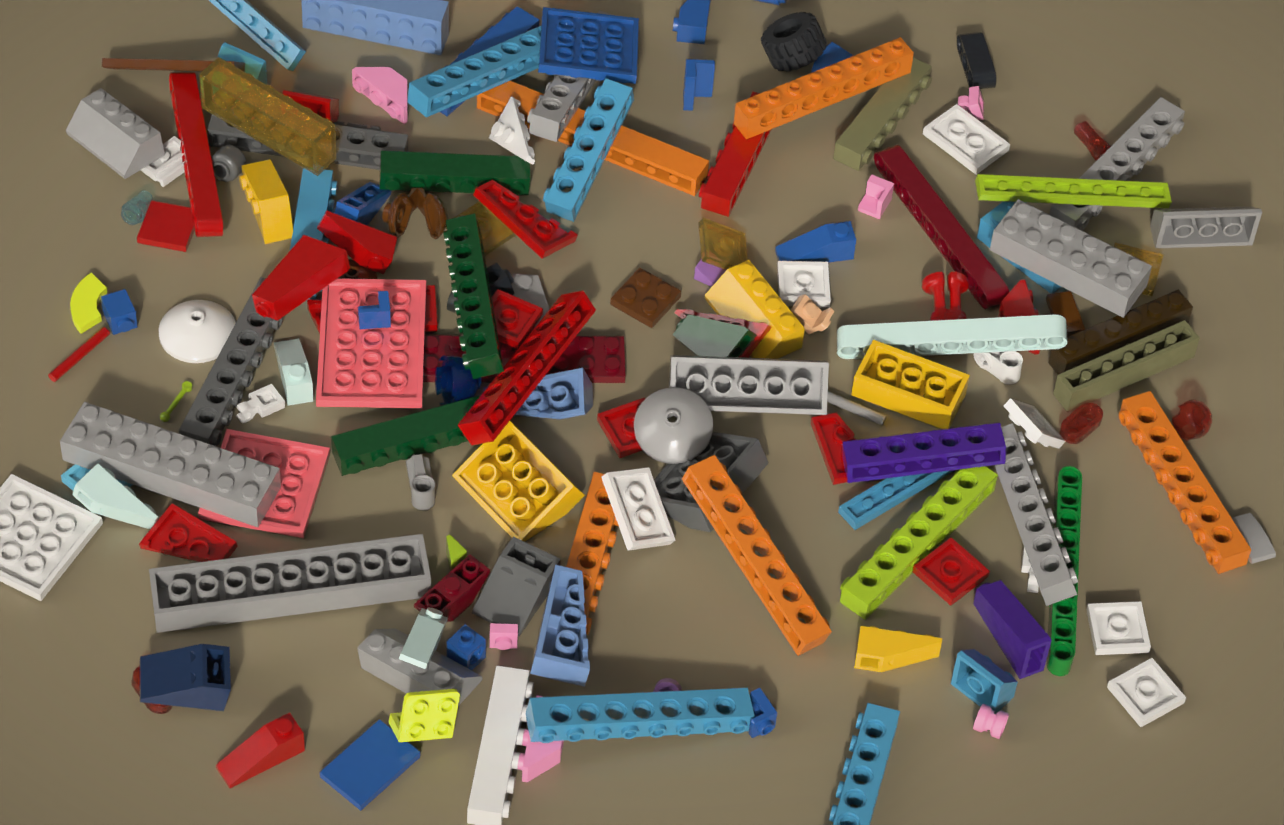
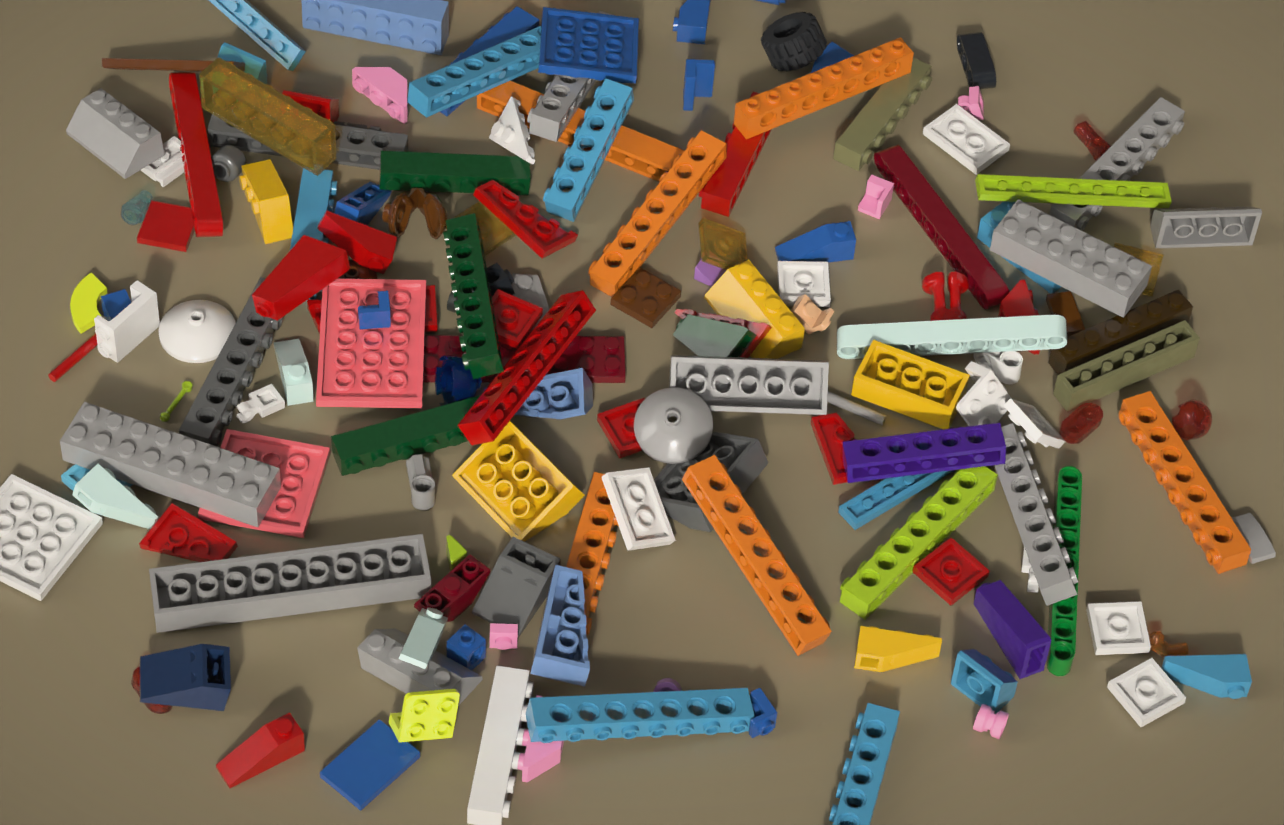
(130, 326): none -> white panel
(642, 243): none -> orange brick
(985, 399): none -> white bracket
(1164, 649): none -> clear orange arm
(1212, 674): none -> dark azure slope

